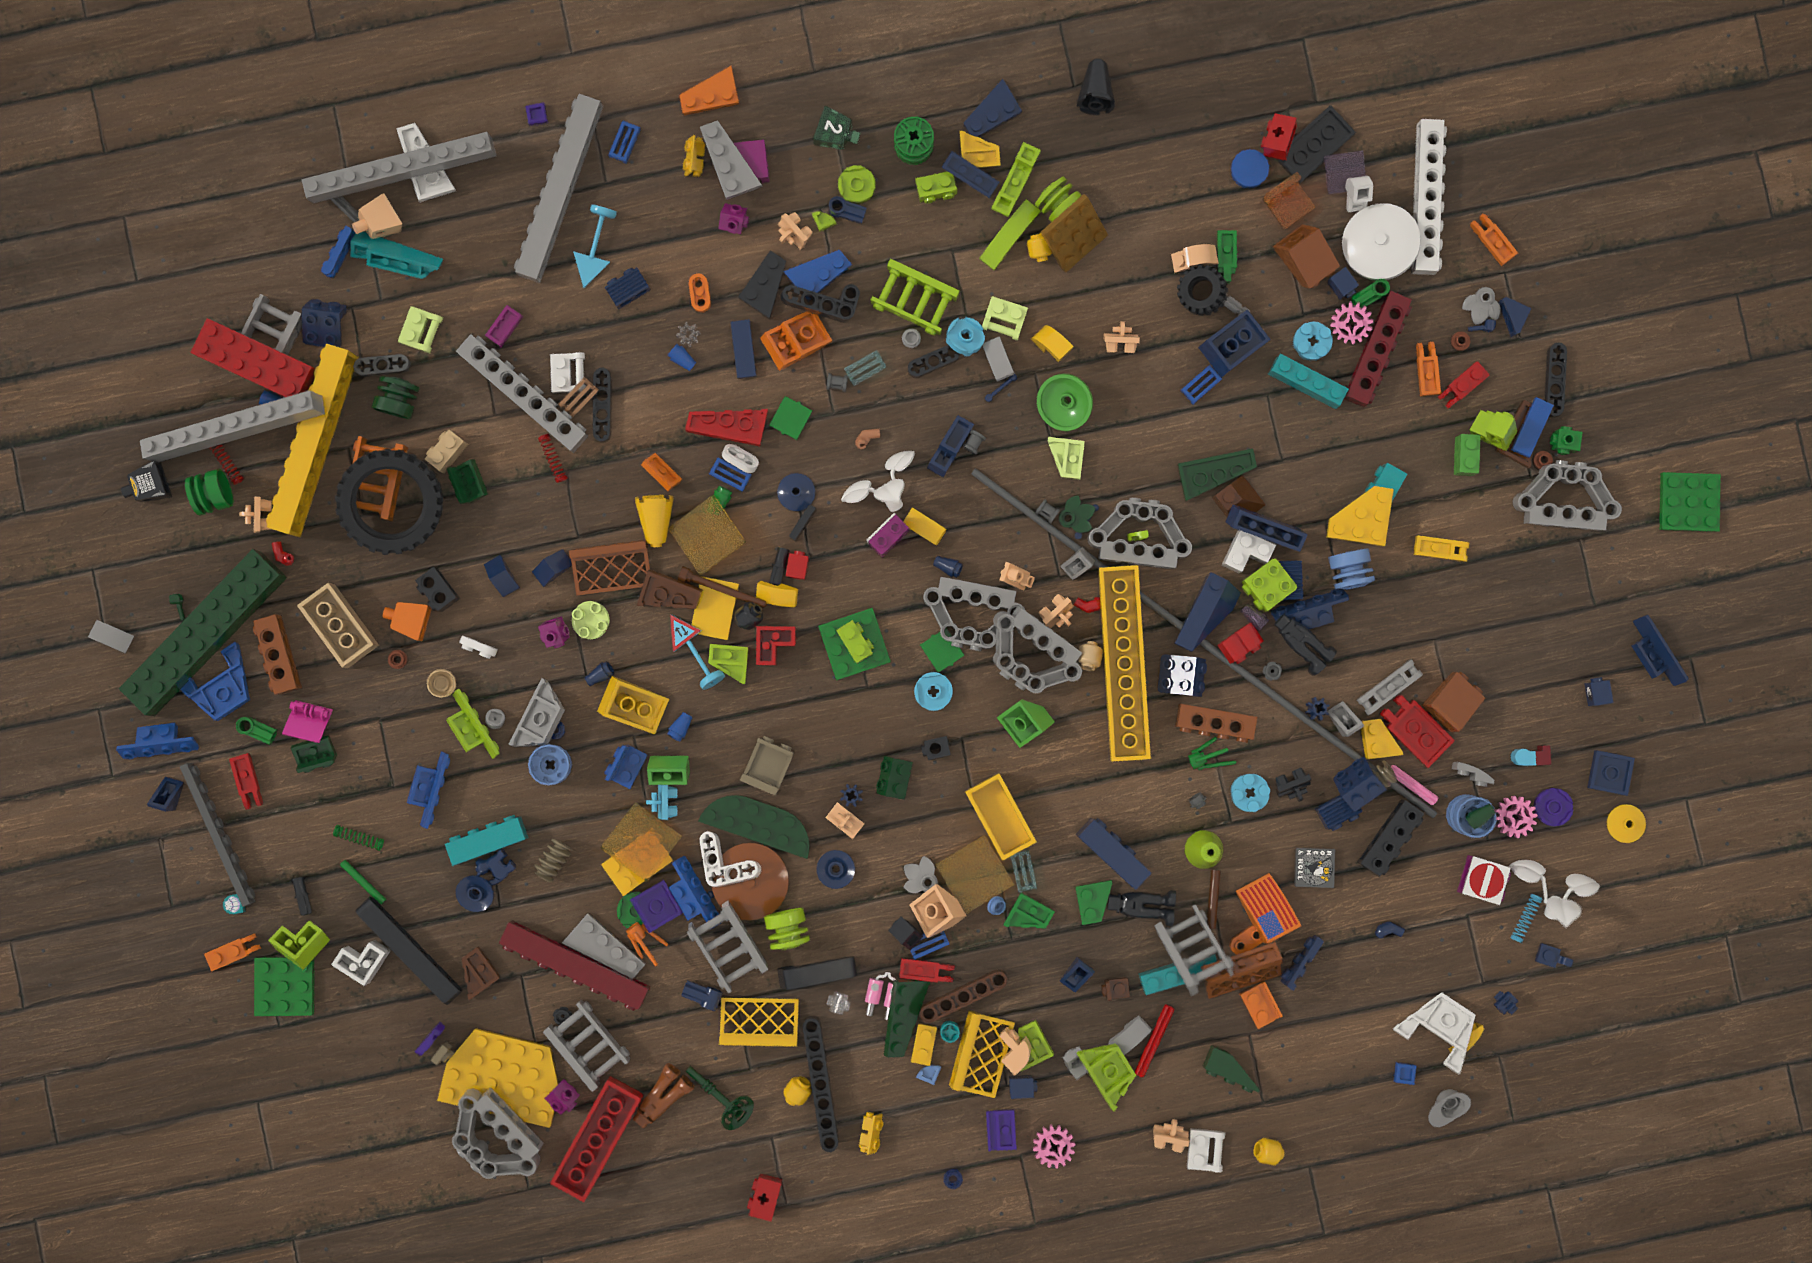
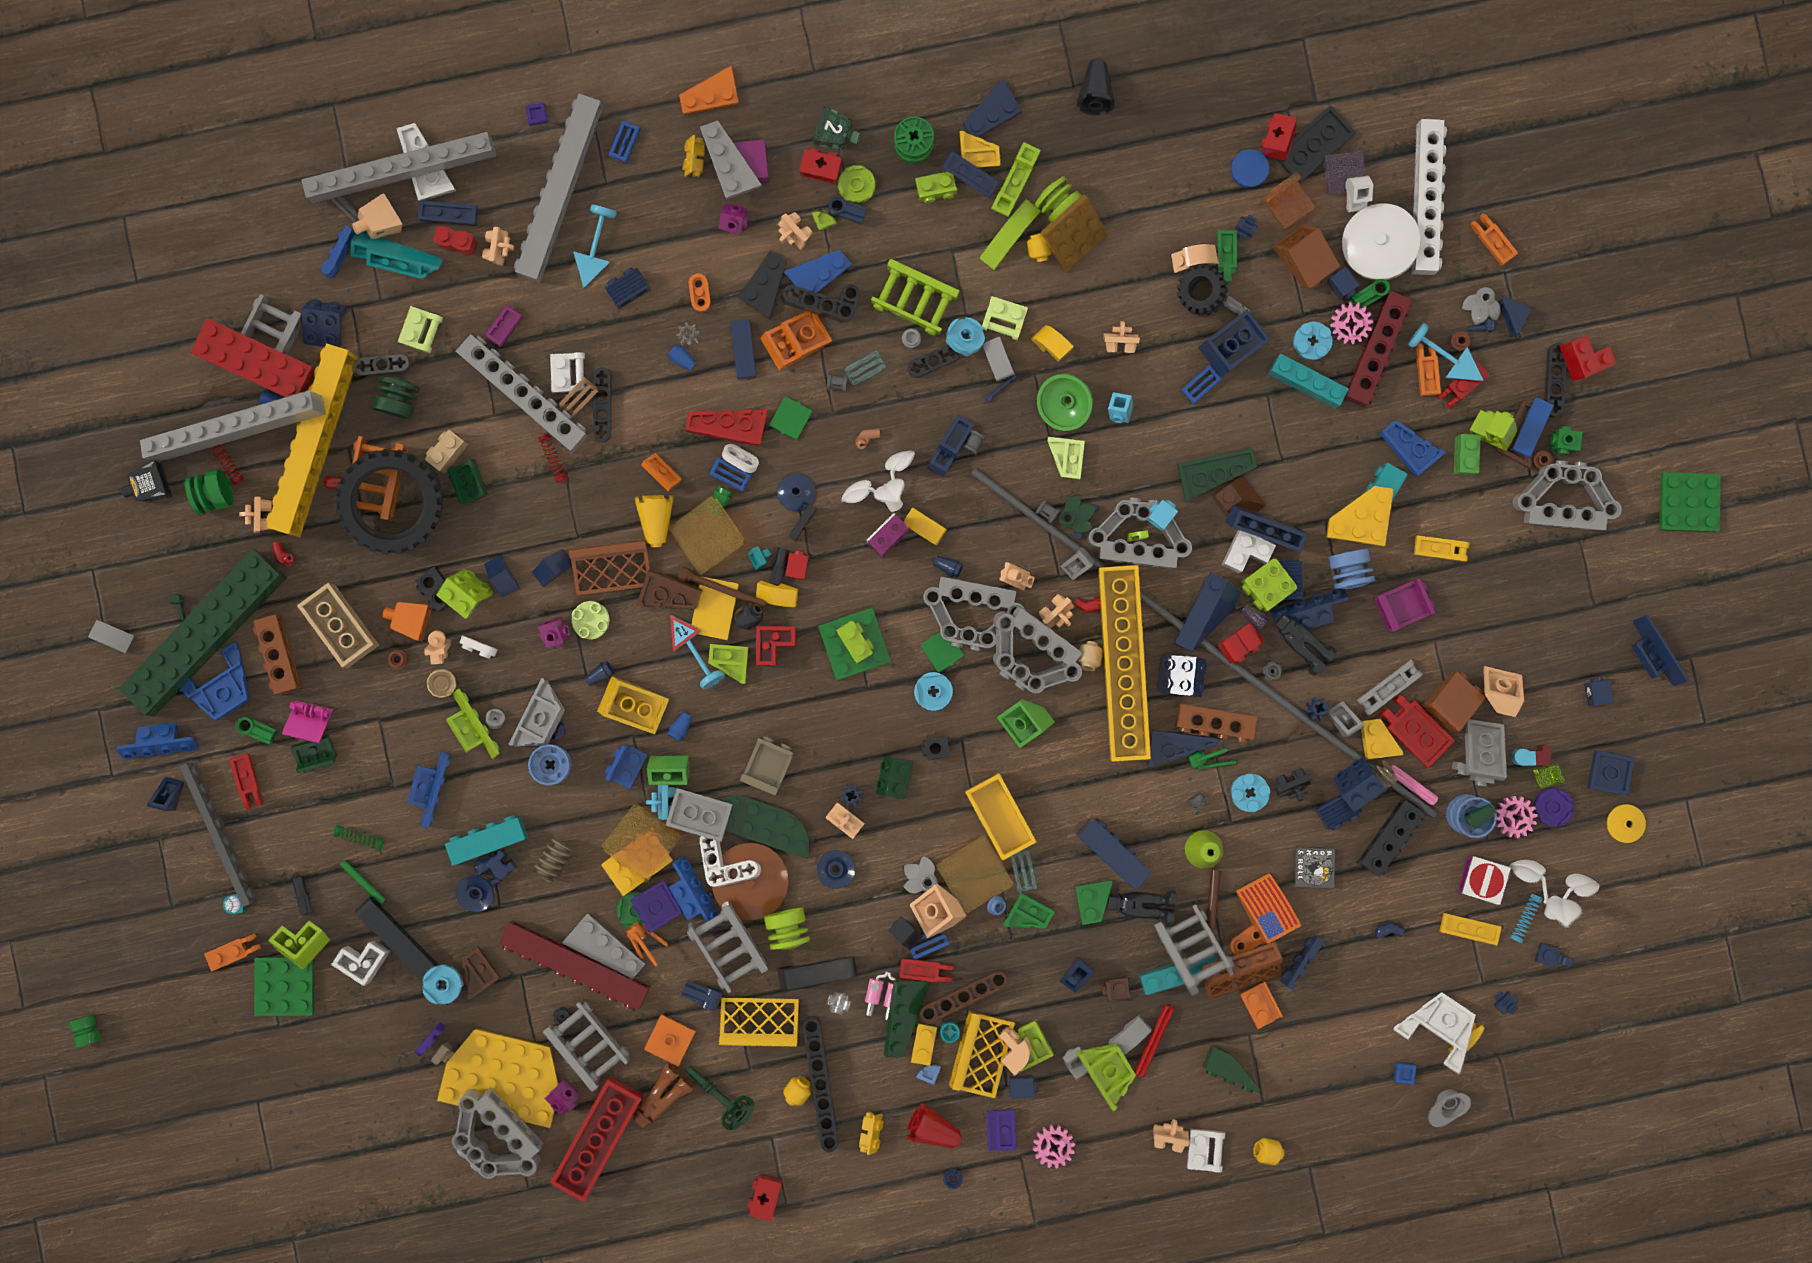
(84, 1031): none -> green wheel
(332, 482): none -> red arm
(430, 984): none -> medium azure plate
(437, 647): none -> light nougat hips
(447, 213): none -> dark blue plate
(458, 240): none -> red brick
(464, 592): none -> lime bracket
(499, 246): none -> light nougat hips
(670, 1040): none -> orange plate
(699, 815): none -> light grey plate
(758, 557): none -> teal tile
(829, 171): none -> red brick
(932, 1129): none -> red cone
(1120, 407): none -> medium azure brick
(1162, 514): none -> medium azure brick
(1171, 745): none -> dark blue wing
(1246, 227): none -> dark blue gear
(1404, 604): none -> magenta panel
(1410, 448): none -> blue wing
(1464, 367): none -> medium azure piece
(1470, 929): none -> yellow tile
(1485, 750): none -> light grey plate
(1503, 690): none -> light nougat slope
(1548, 775): none -> clear neon green panel
(1583, 360): none -> red brick

